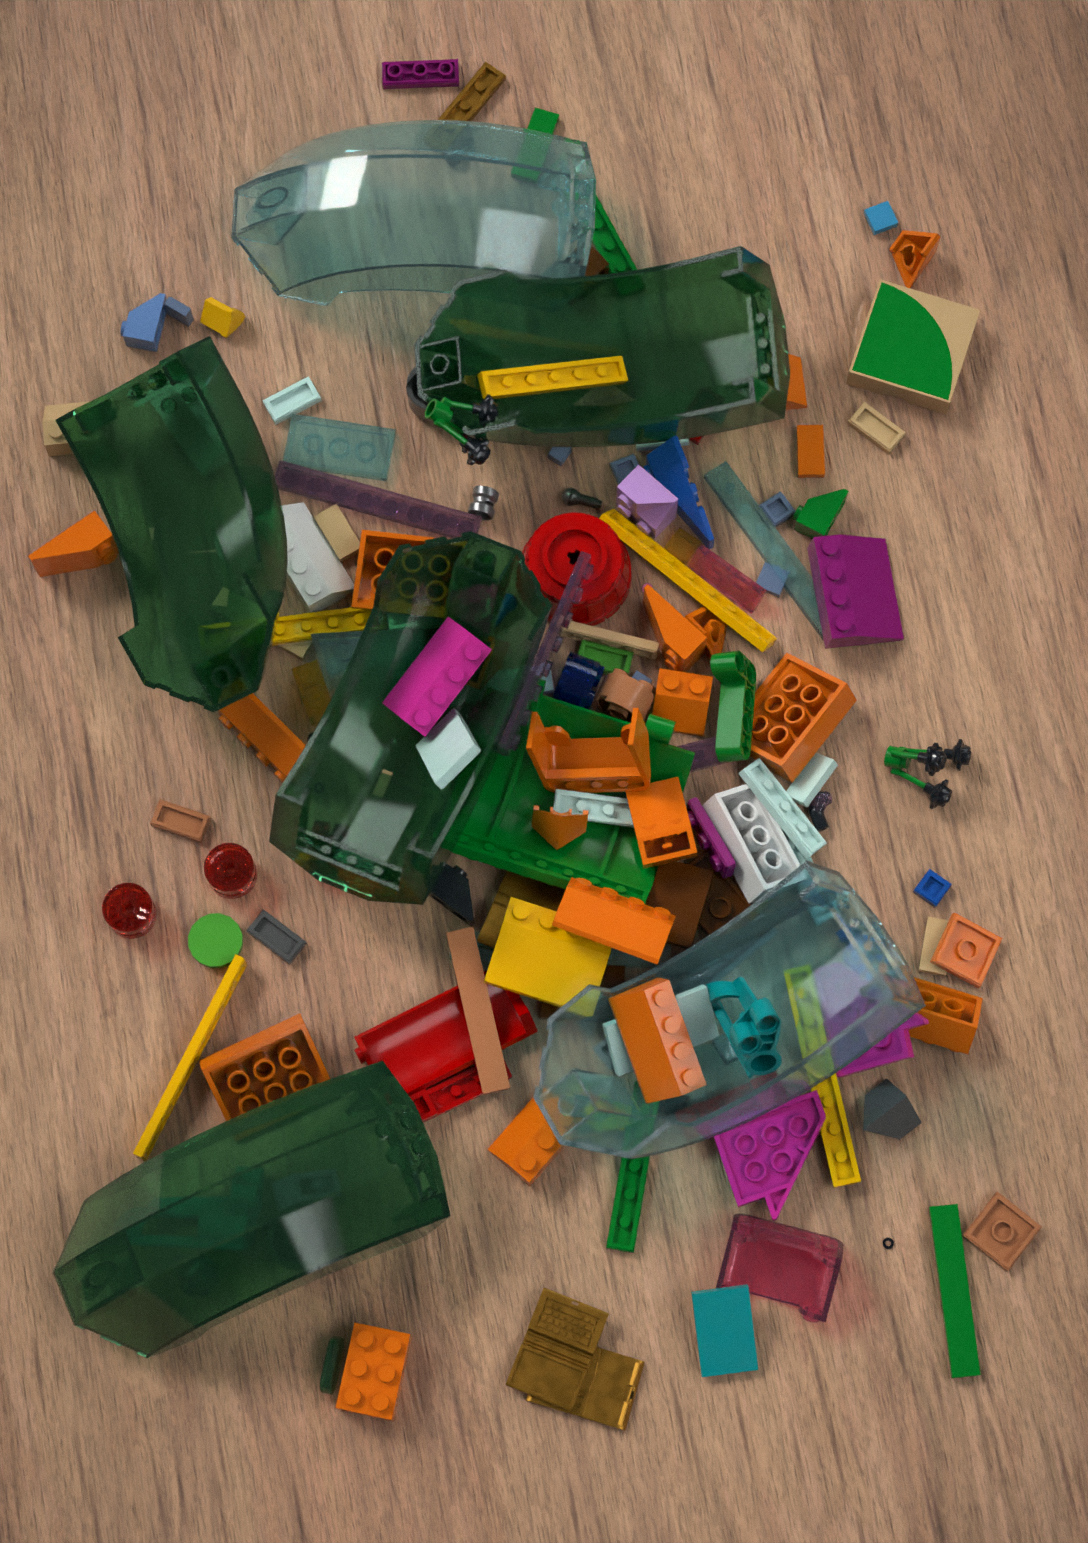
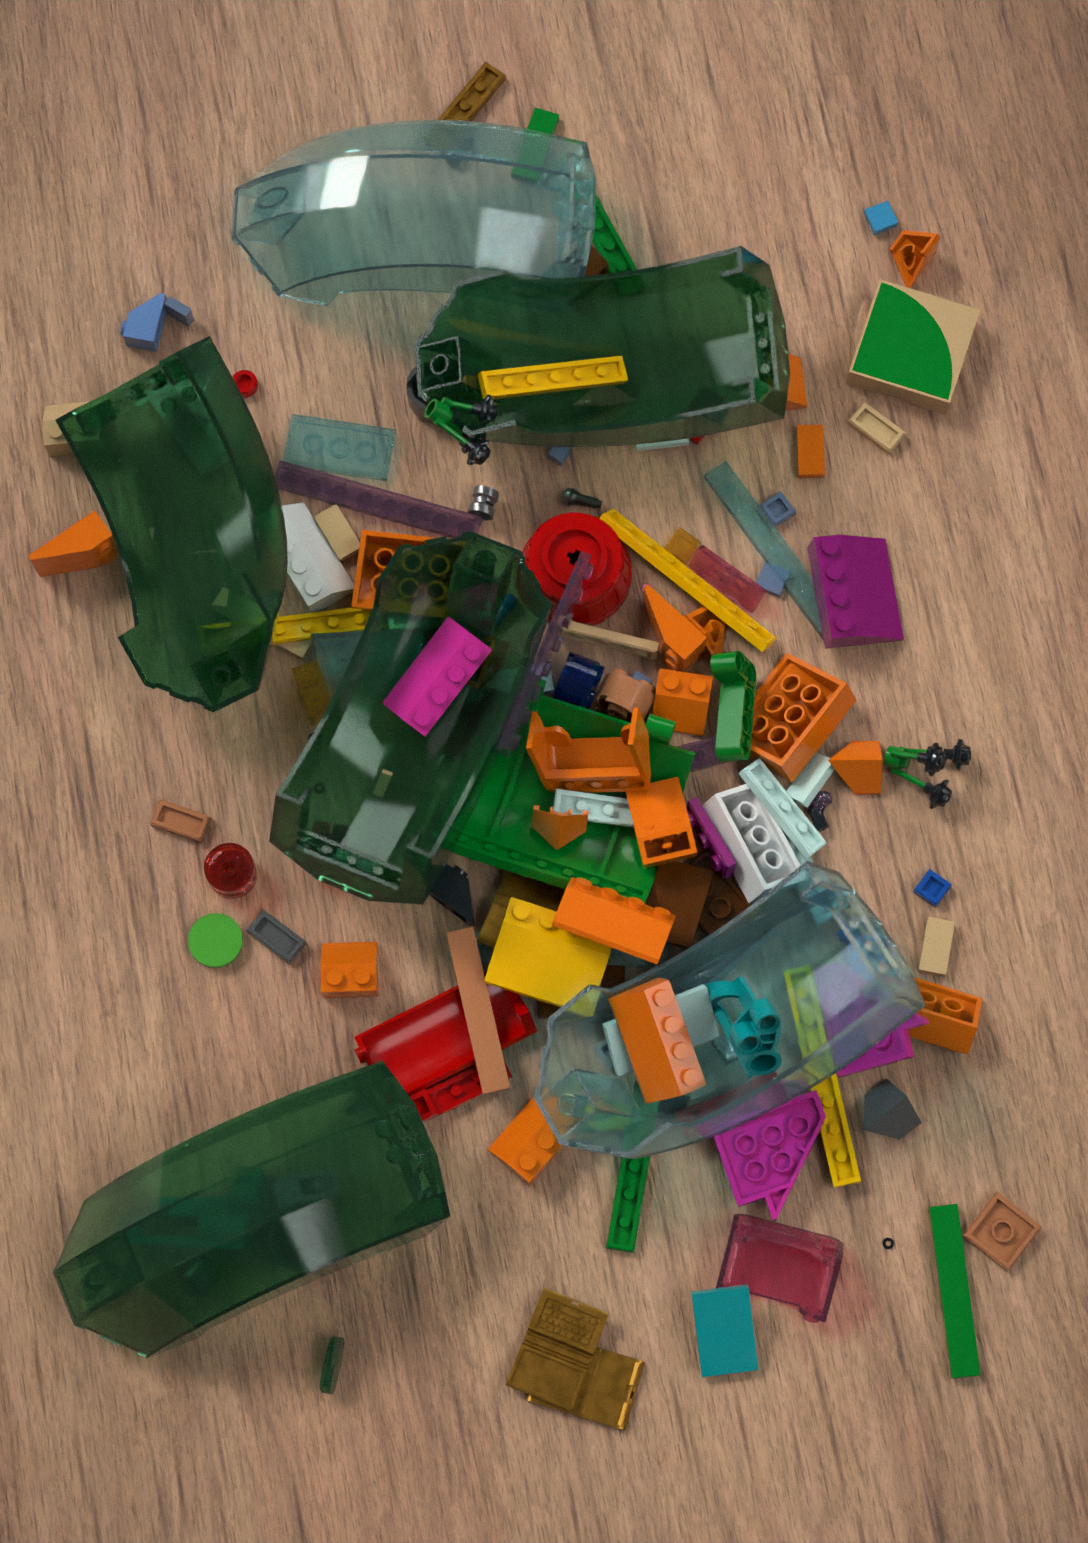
(126, 897): clear red wheel -> none
(190, 1058): yellow tile -> none
(221, 317): yellow tile -> none
(246, 383): none -> red tile
(264, 732): orange slope -> none
(264, 1067): orange slope -> none
(292, 400): light aqua tile -> none
(349, 970): none -> orange slope
(373, 1371): orange brick -> none
(435, 74): magenta tile -> none
(448, 748): light aqua tile -> none
(607, 656): bright green tile -> none
(623, 467): sand blue tile -> none
(646, 502): lavender slope -> none
(669, 468): blue wedge -> none
(819, 513): green slope -> none
(860, 766): none -> orange slope
(966, 950): orange tile -> none

